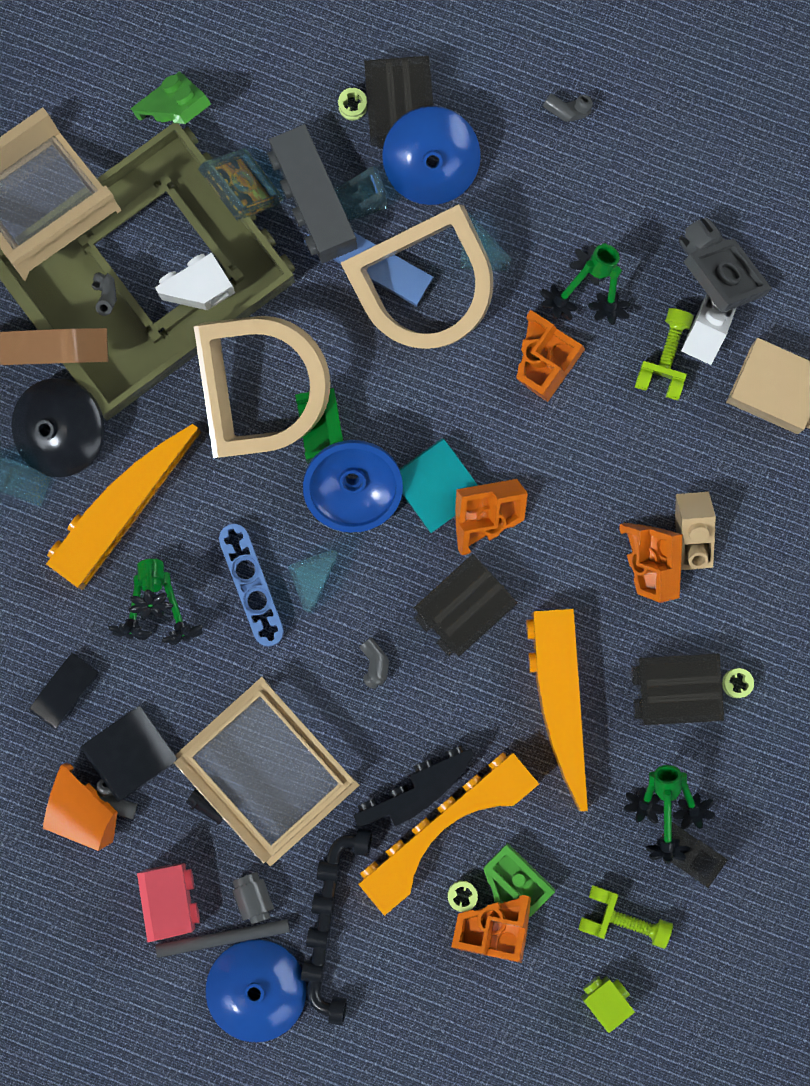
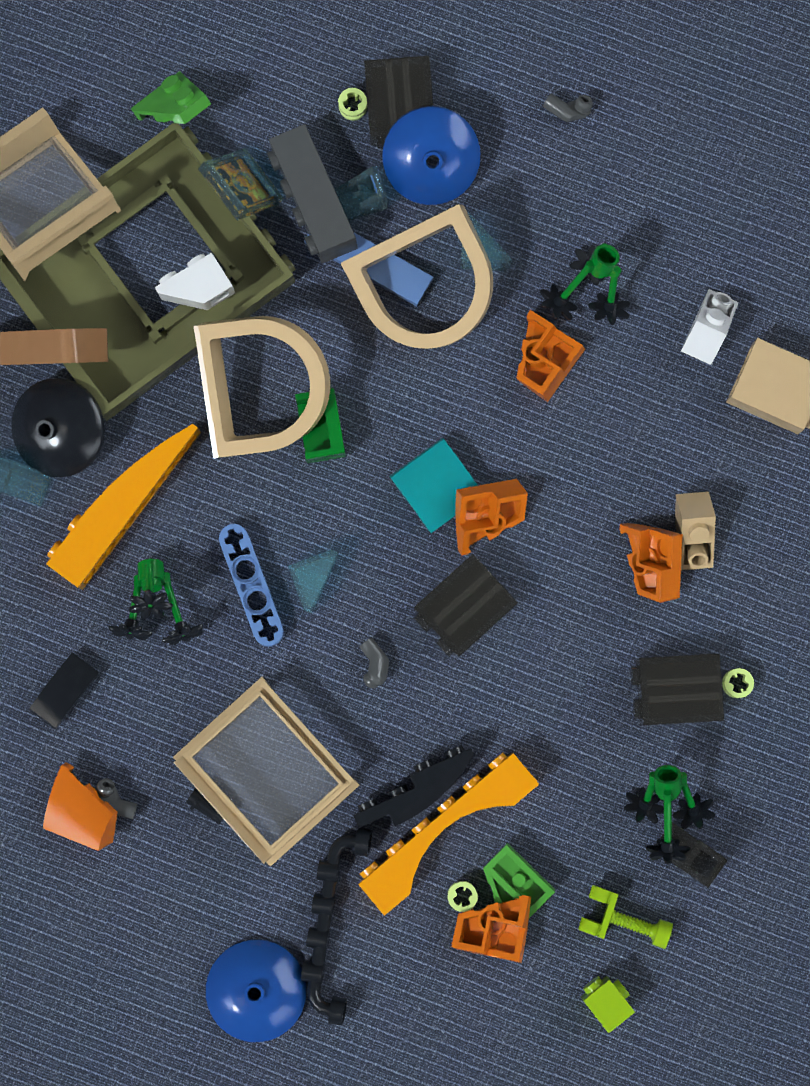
(108, 295): dark grey arm -> none
(128, 753): black slope -> none
(167, 901): coral slope -> none
(222, 938): dark grey bar -> none
(252, 898): dark grey brick -> none
(357, 502): blue dish -> none
(559, 693): light orange slope -> none
(678, 321): lime bar -> none
(721, 266): dark grey plate -> none

